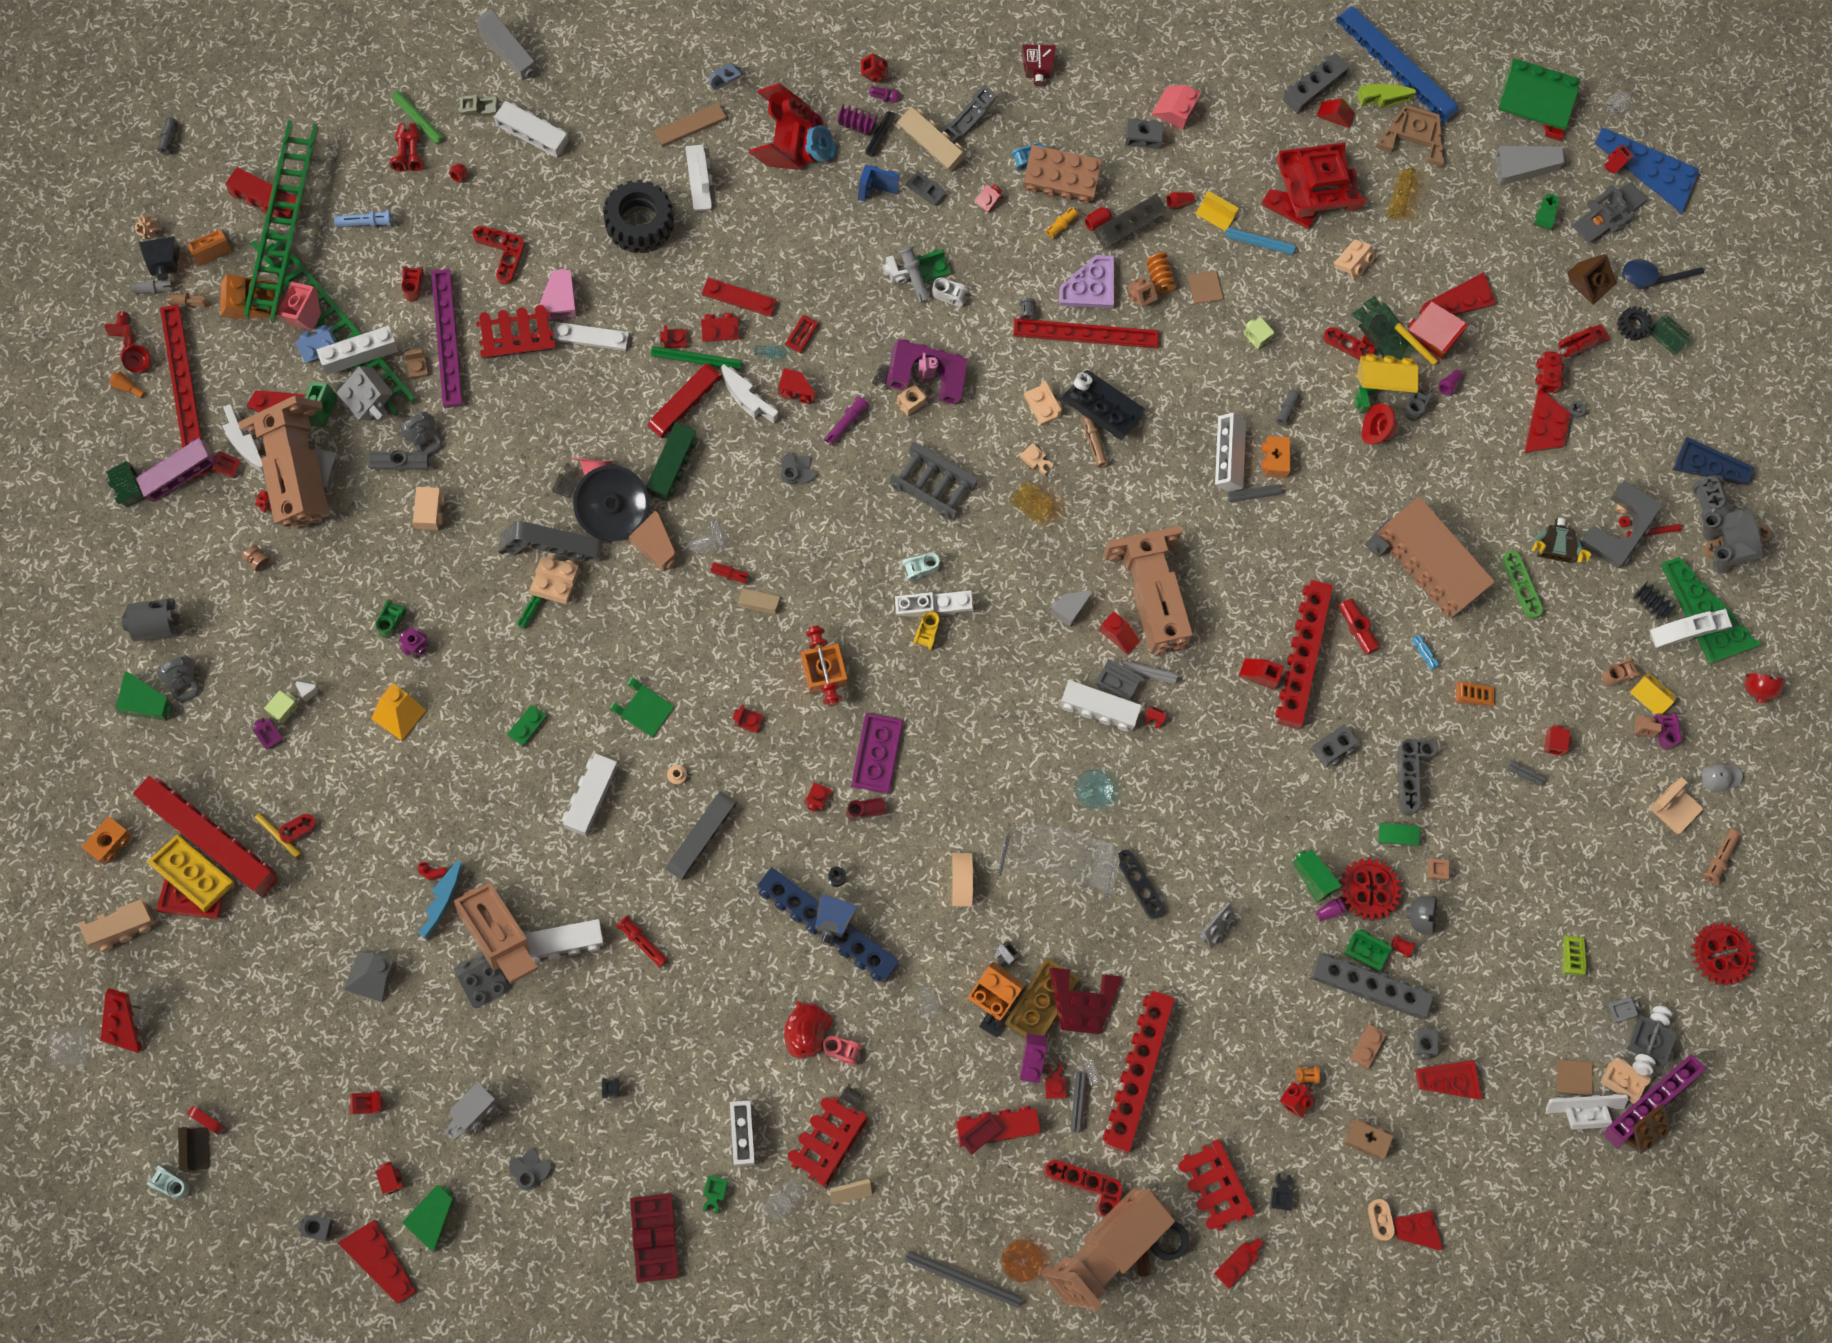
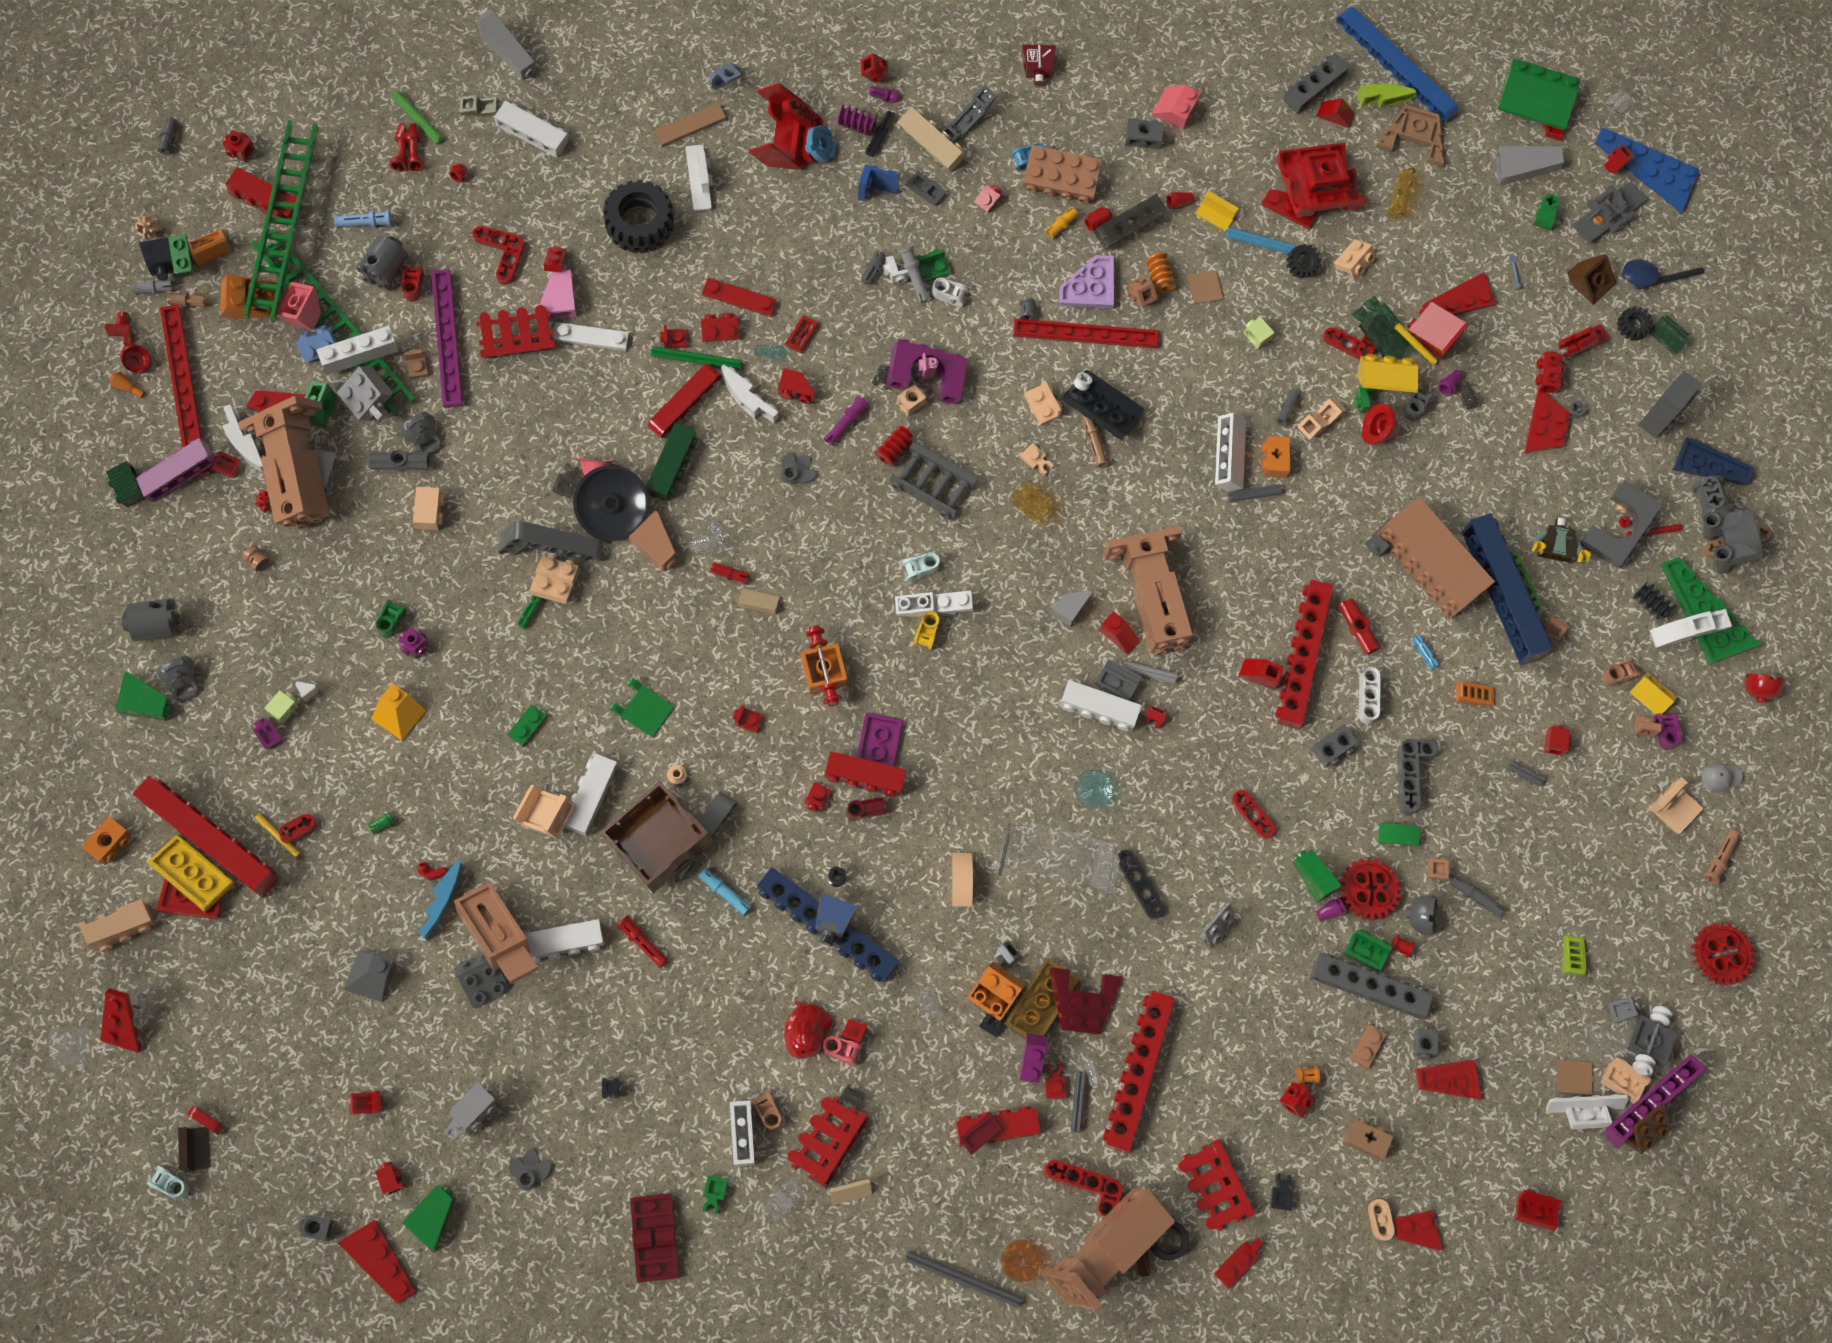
(180, 254): none -> green bracket
(238, 145): none -> red brick
(382, 261): none -> dark grey cylinder
(382, 822): none -> green pin
(544, 811): none -> light nougat panel
(555, 259): none -> red plate
(656, 837): none -> reddish brown tile
(724, 891): none -> medium azure pin
(765, 1108): none -> nougat piece
(854, 1031): none -> red panel
(865, 774): none -> red brick
(873, 267): none -> dark grey axle
(893, 445): none -> red piece
(1266, 821): none -> red beam
(1310, 252): none -> black tyre
(1323, 418): none -> light nougat brick
(1373, 688): none -> white beam
(1468, 395): none -> clear smoke cone
(1478, 896): none -> dark grey pin
(1508, 591): none -> dark blue brick
(1513, 259): none -> sand blue hinge
(1537, 1209): none -> red bracket
(1555, 628): none -> nougat tile
(1671, 405): none -> dark grey brick

